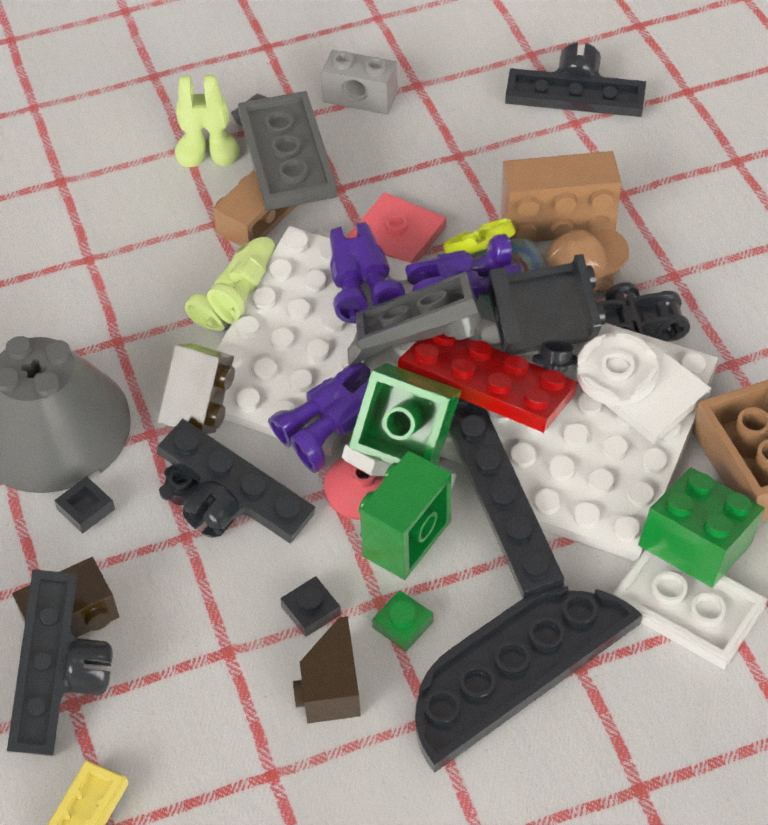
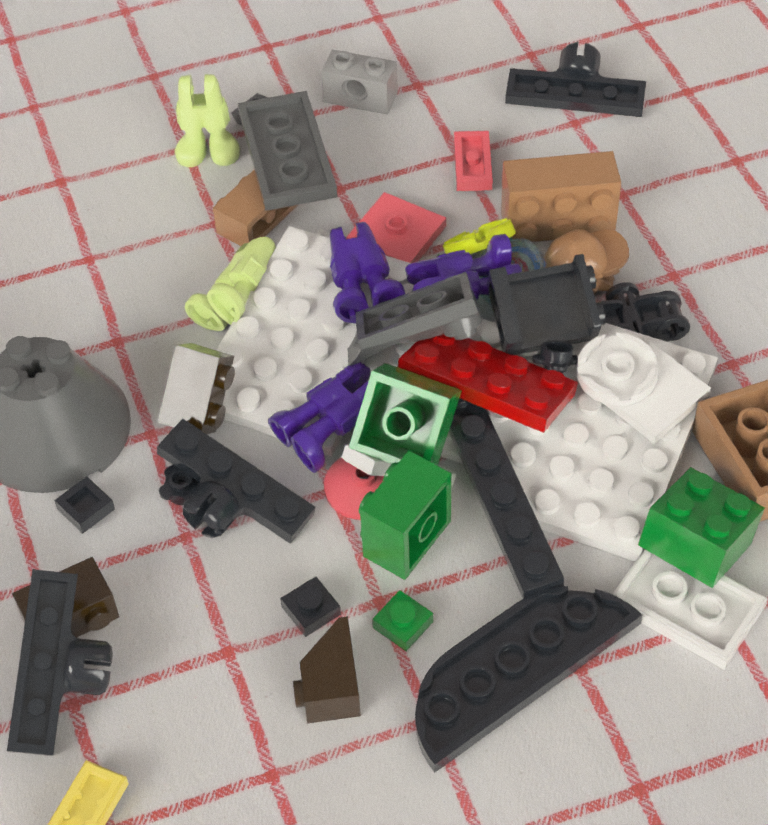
(473, 161): none -> coral plate

